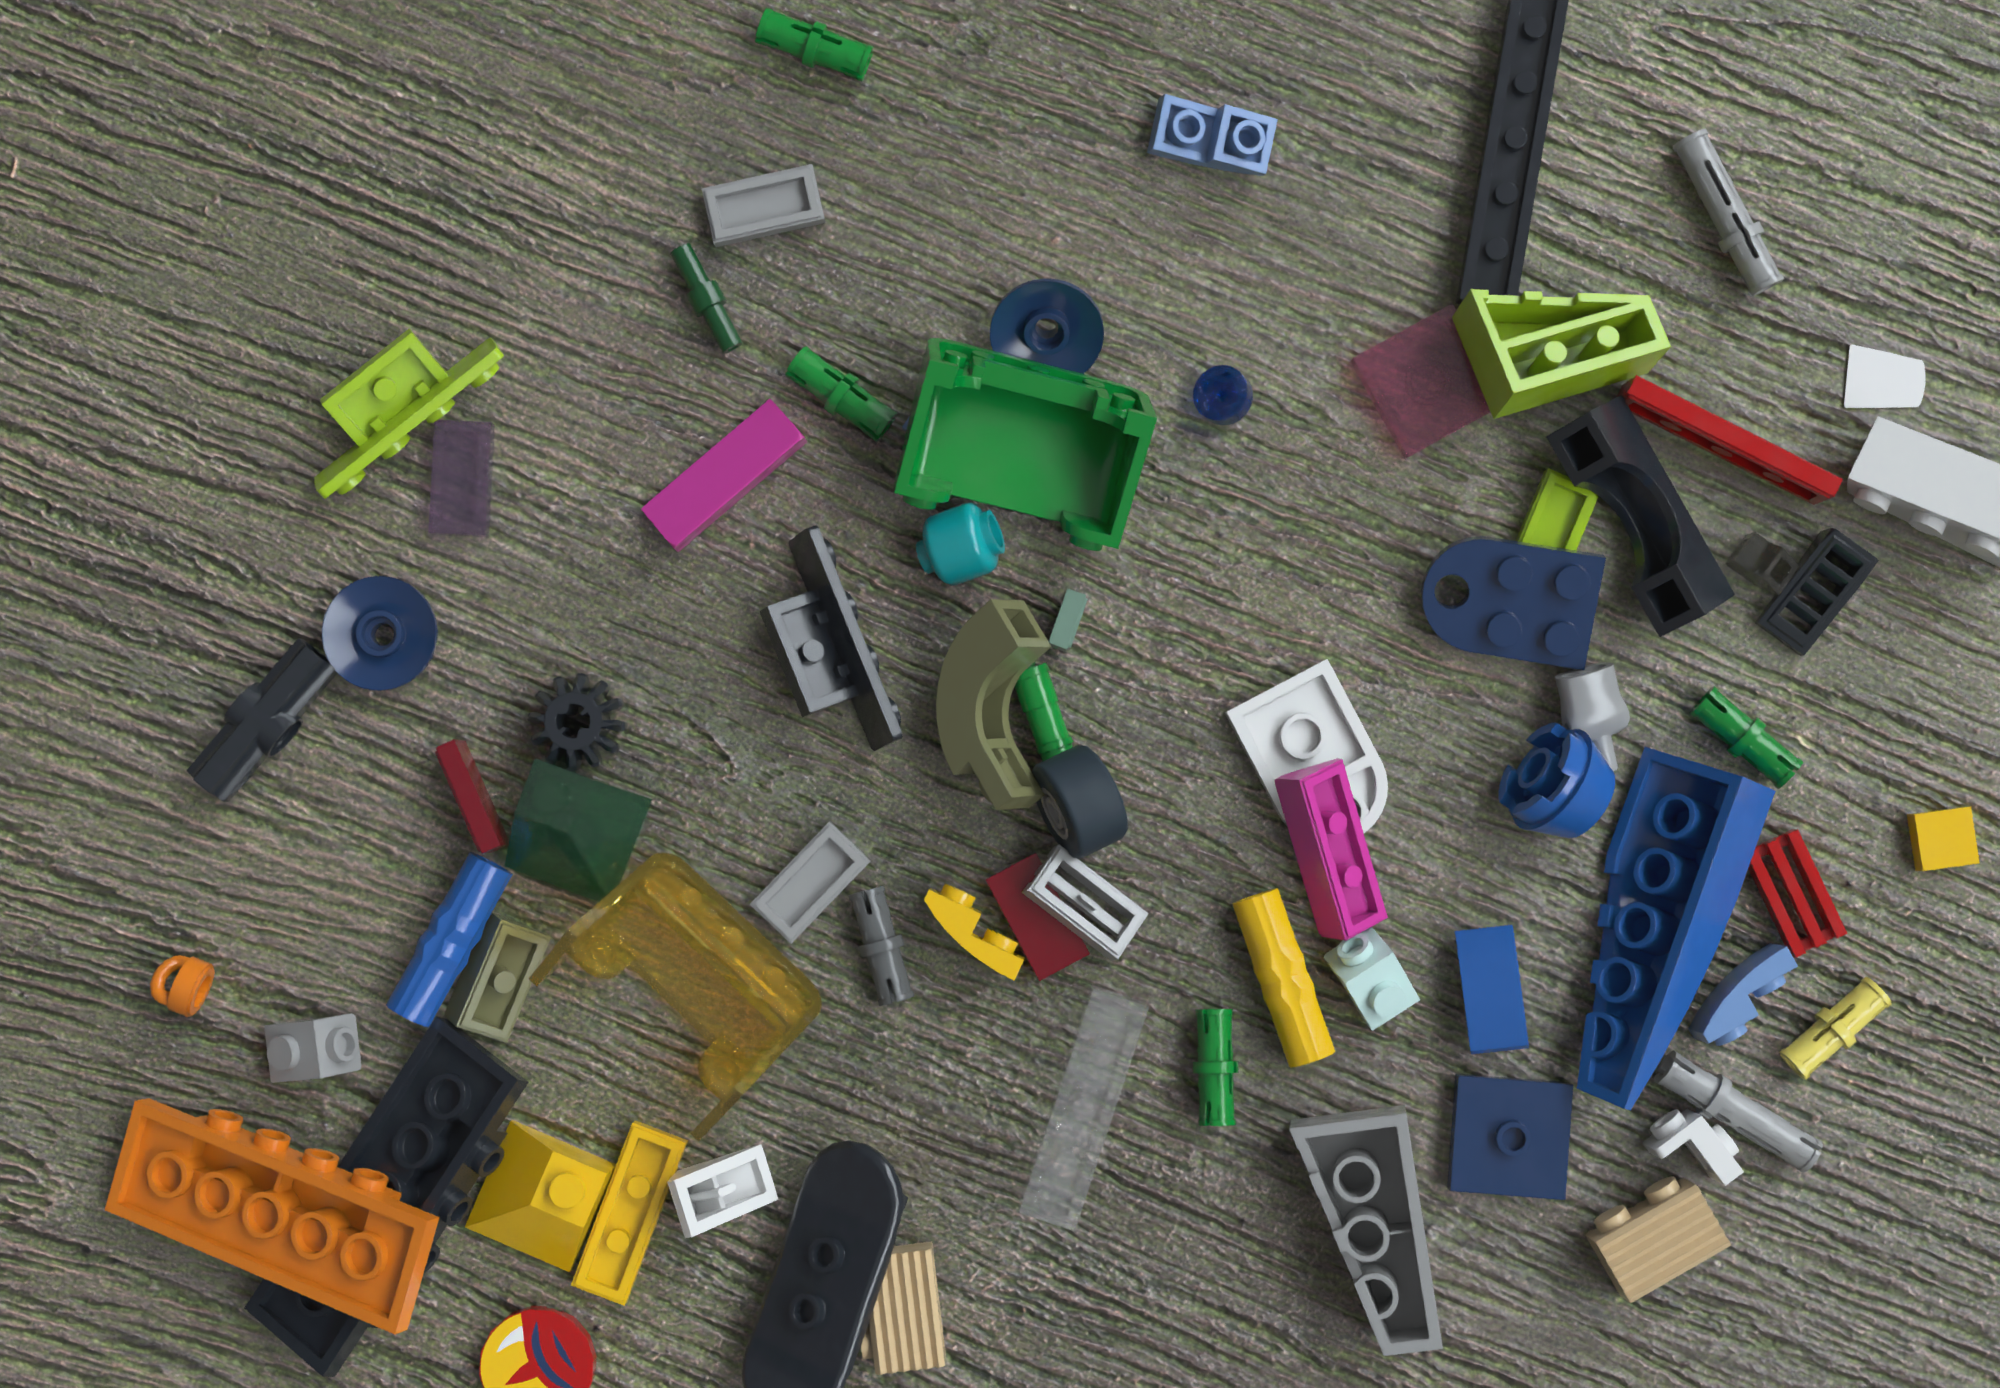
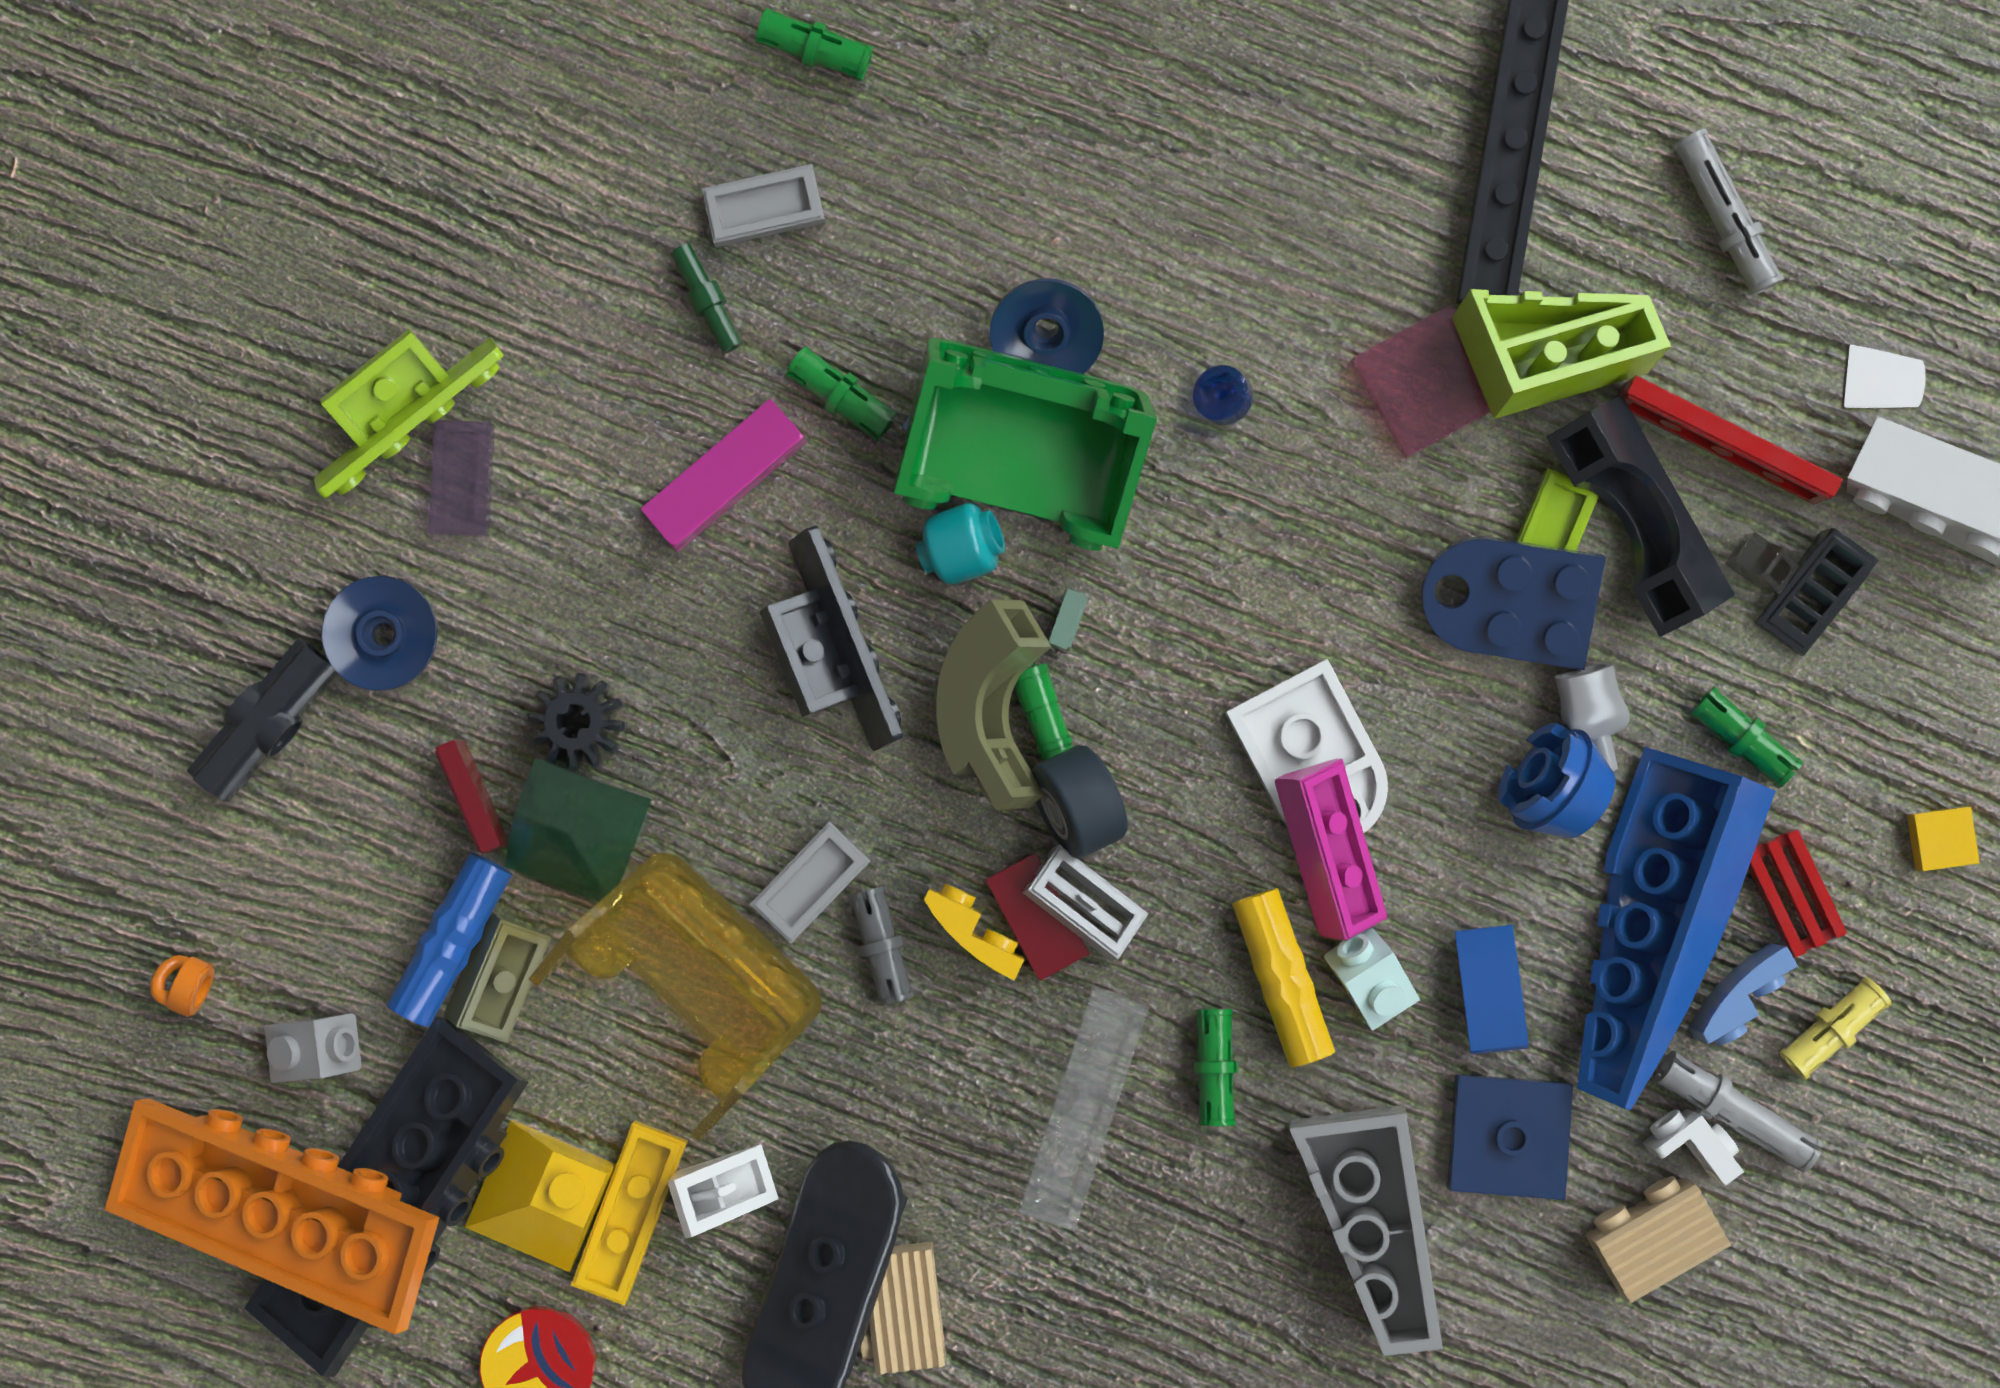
(1211, 136): medium blue slope -> none

